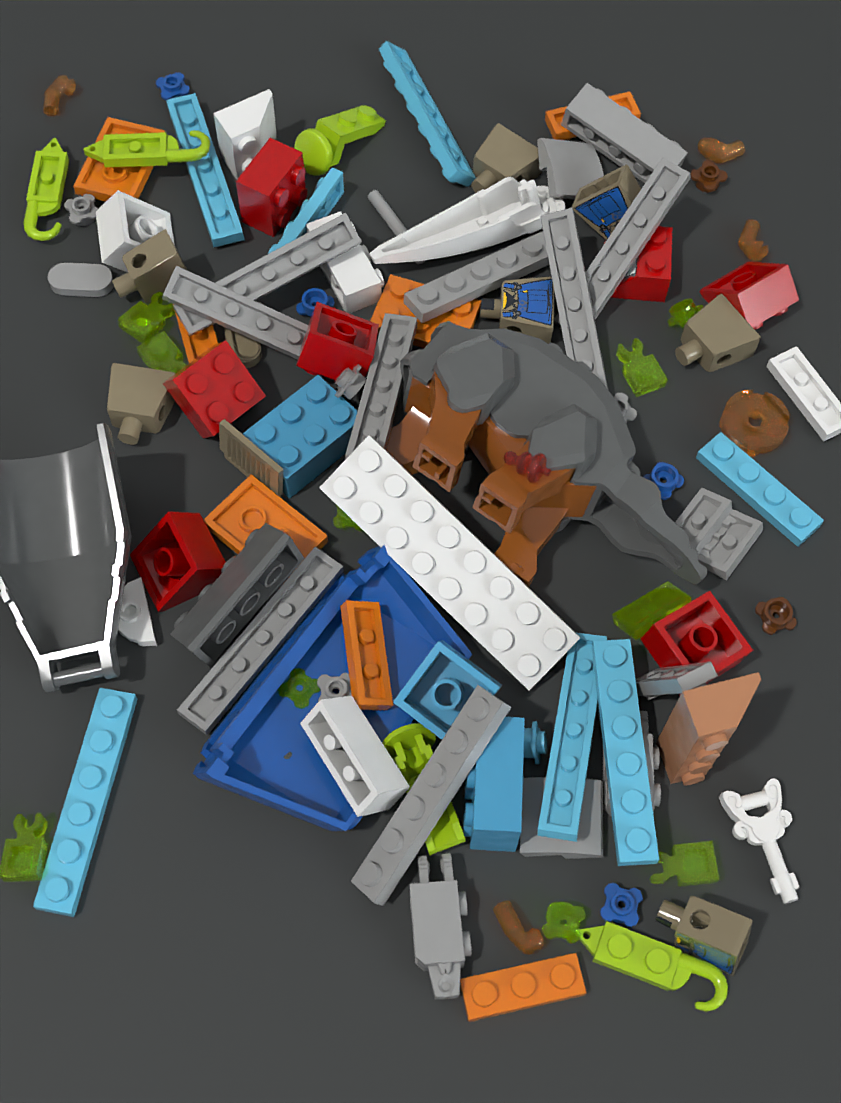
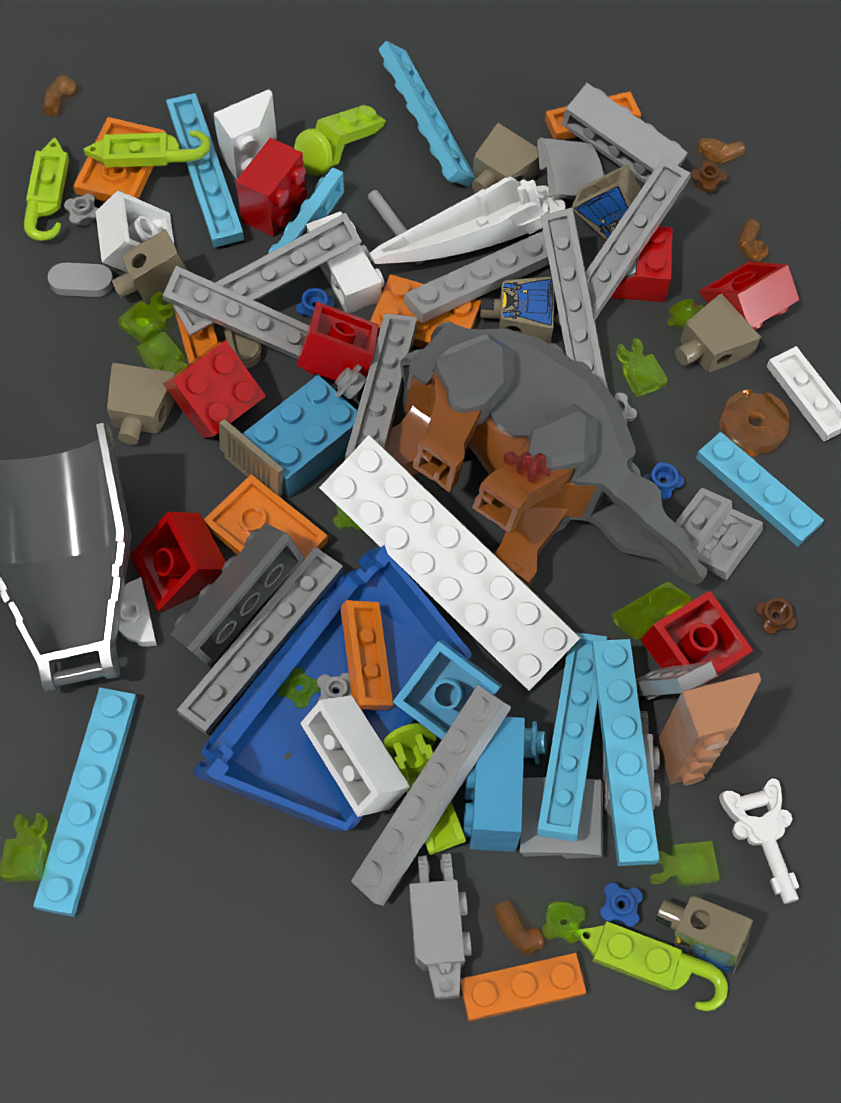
(172, 86): blue plate -> none

